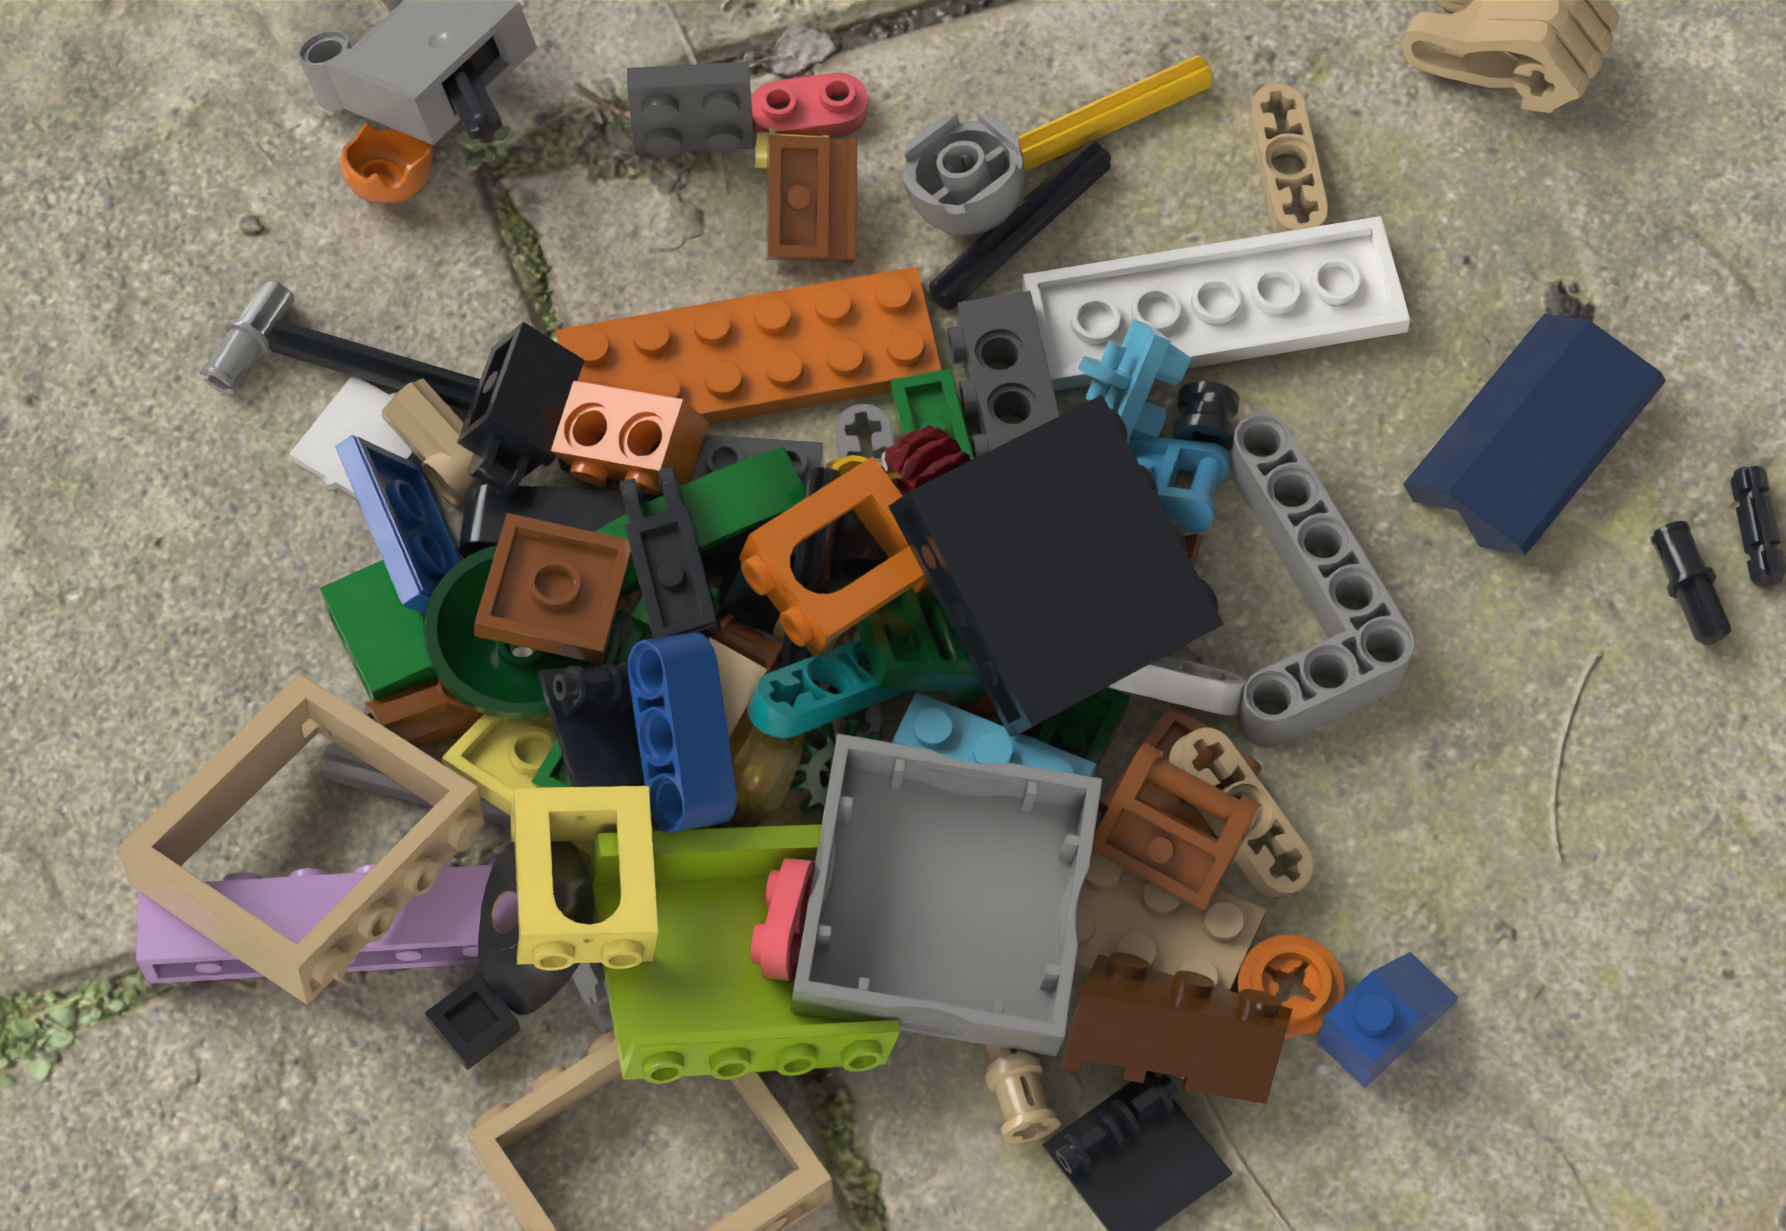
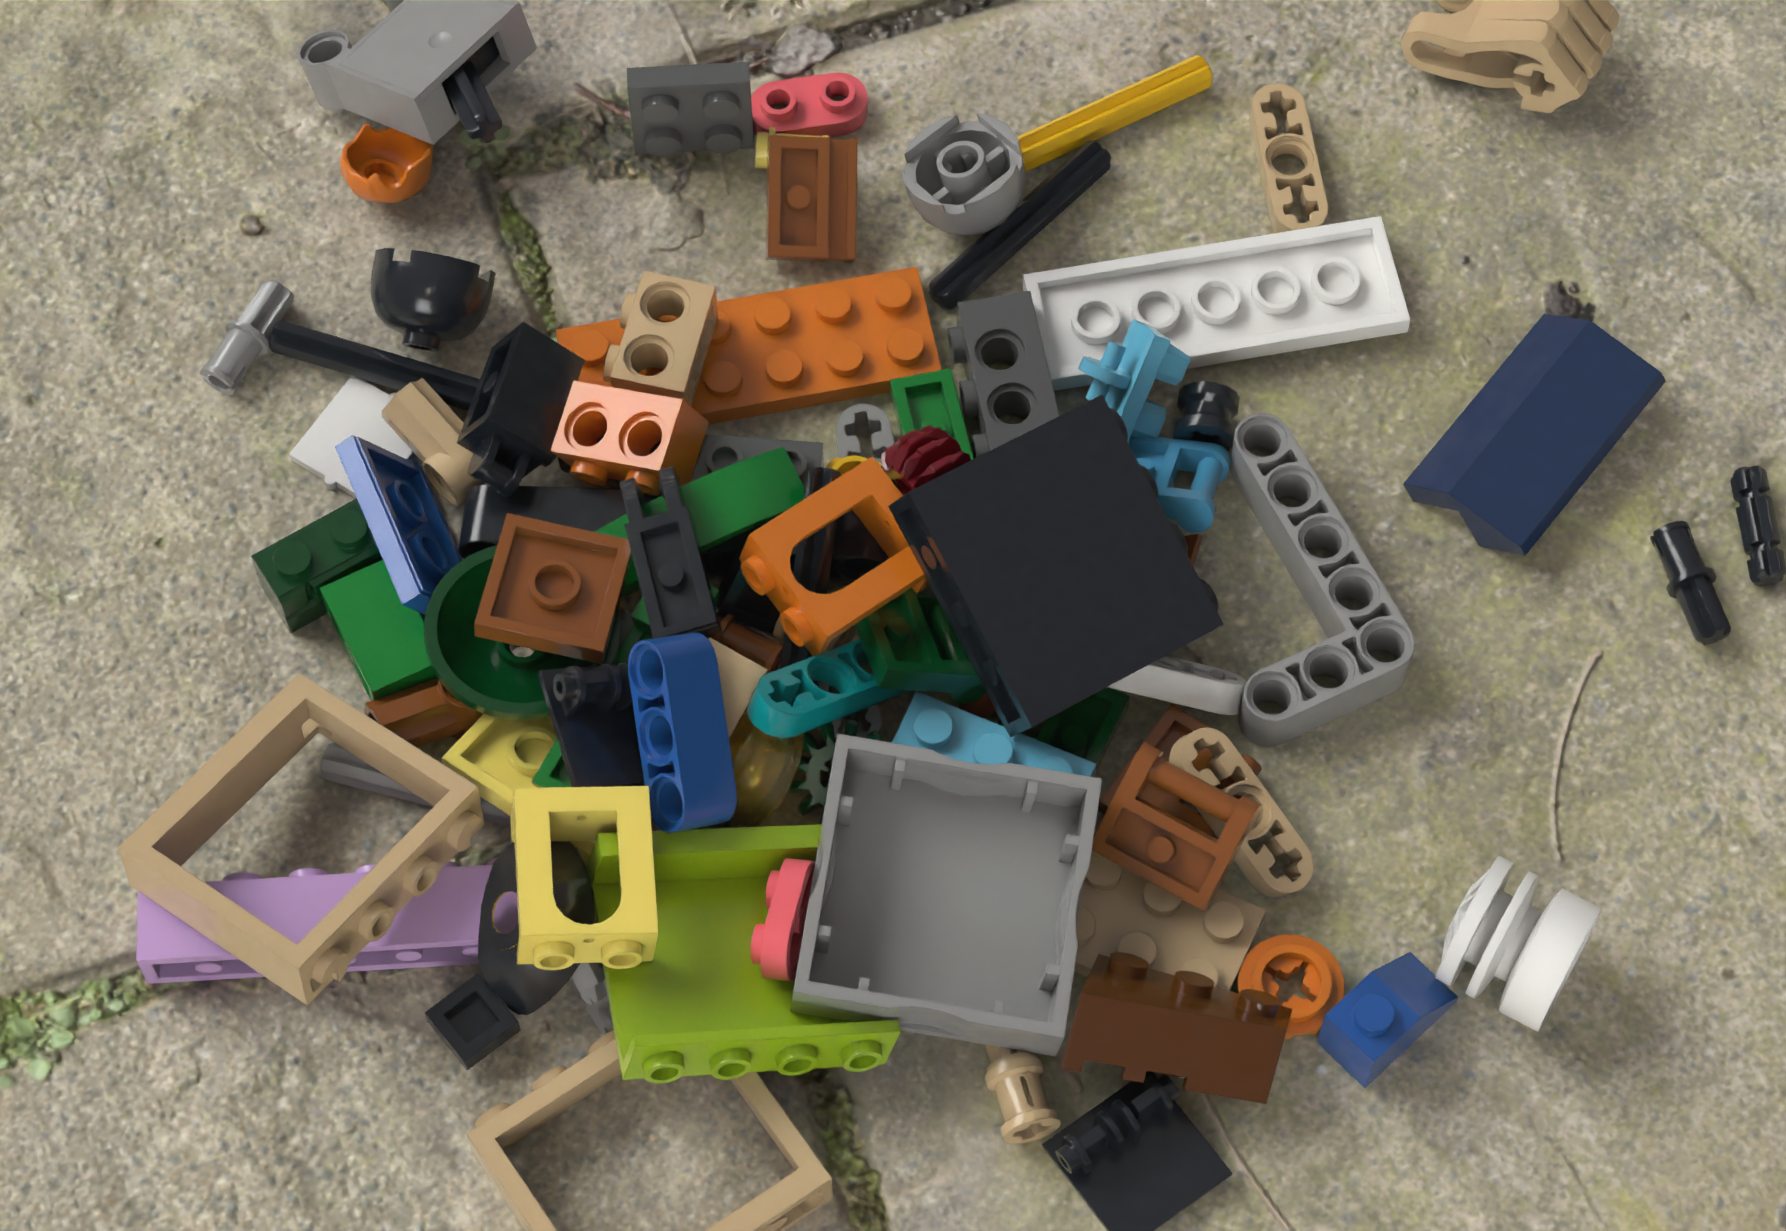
(312, 558): none -> dark green brick
(429, 297): none -> black cylinder
(672, 346): none -> tan brick
(1517, 942): none -> white wheel

